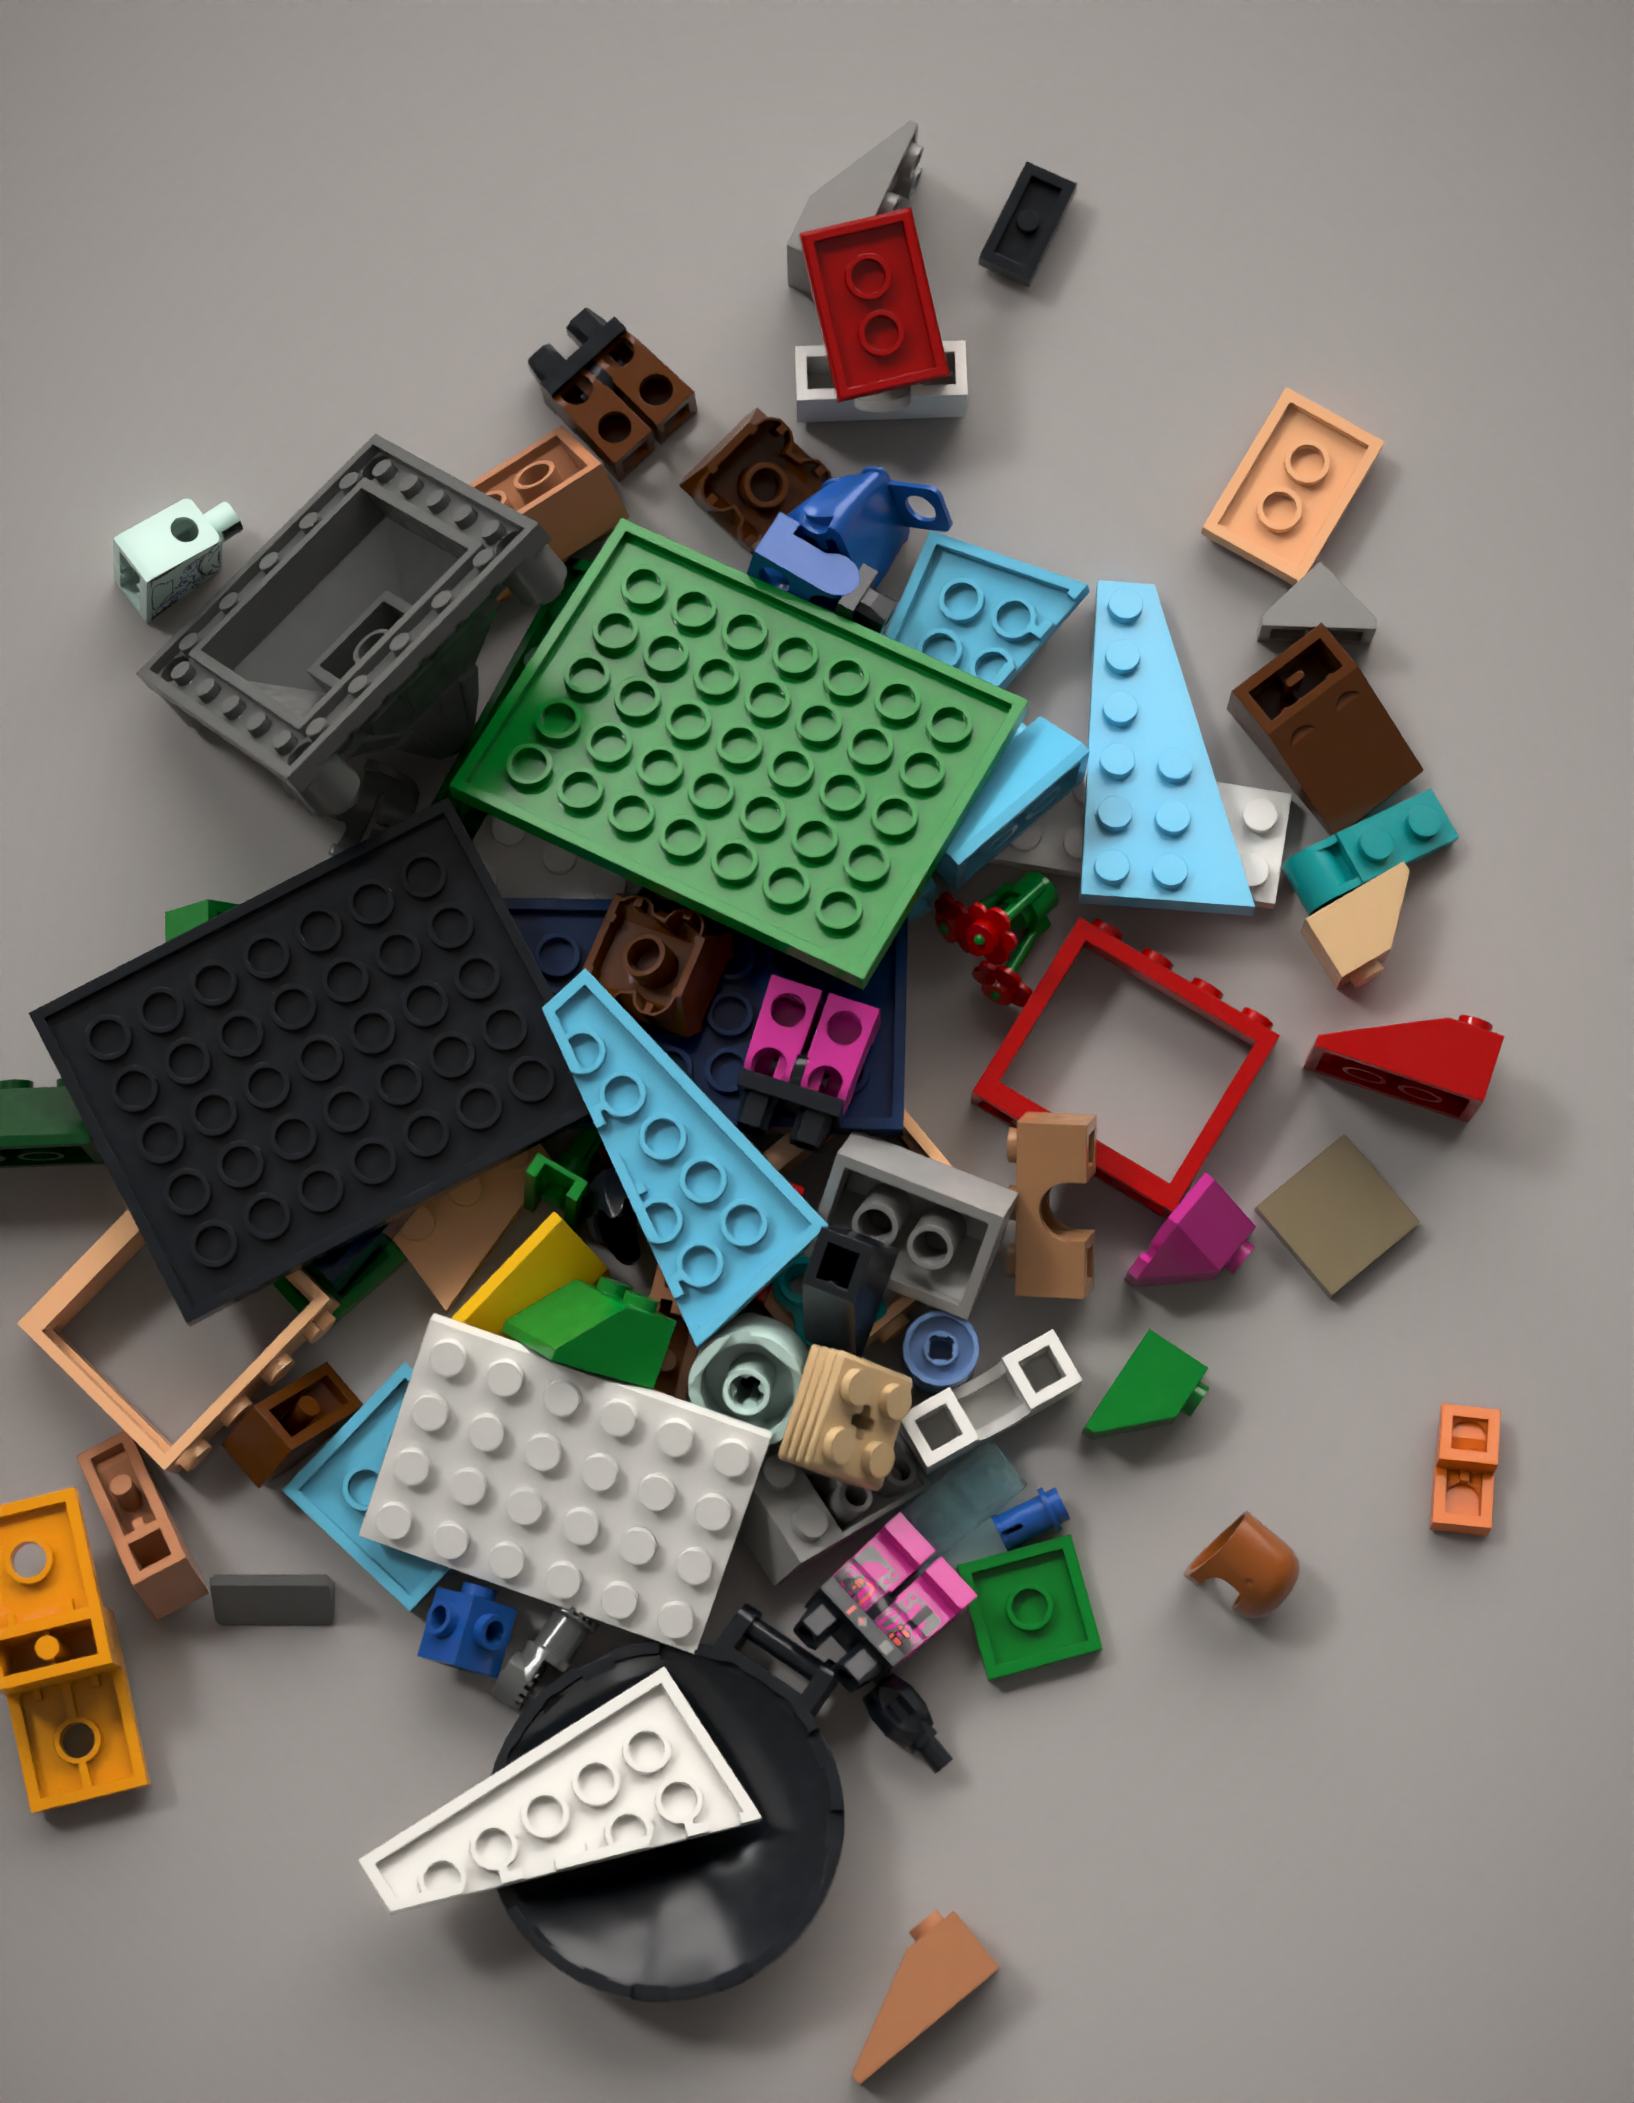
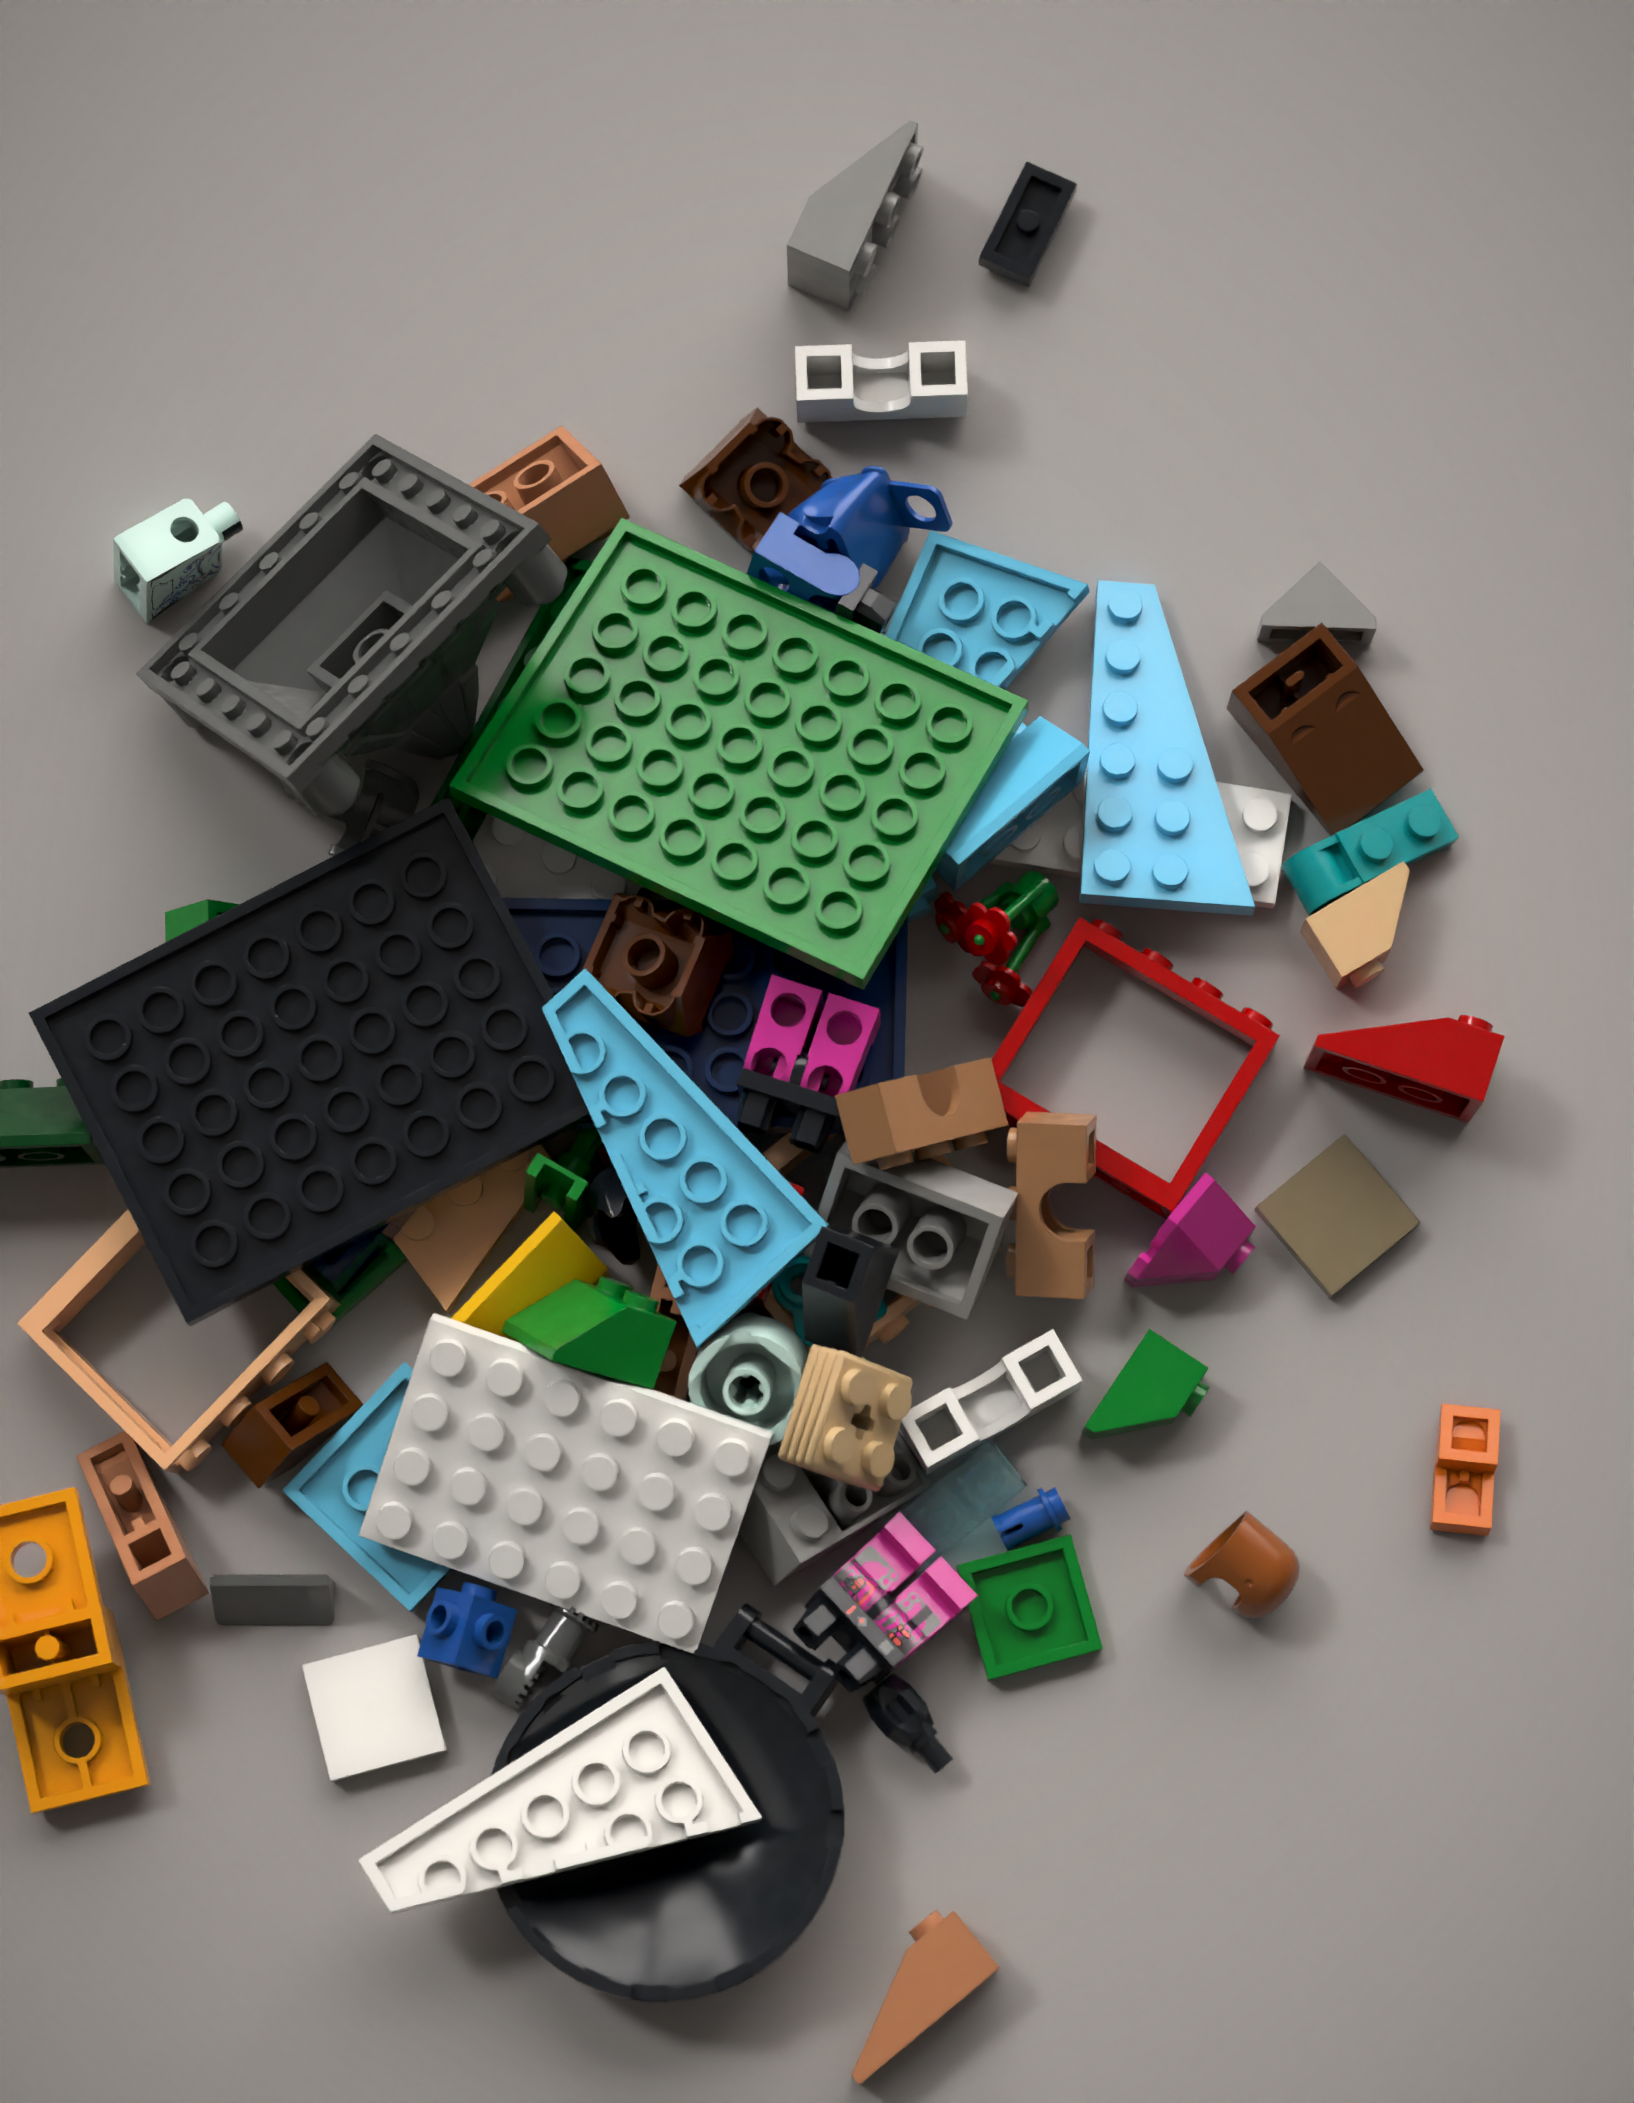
(374, 1708): none -> white tile
(612, 392): reddish brown hips -> none
(874, 305): red tile -> none
(922, 1114): none -> medium nougat arch
(939, 1352): medium blue wheel -> none
(1292, 487): light nougat plate -> none

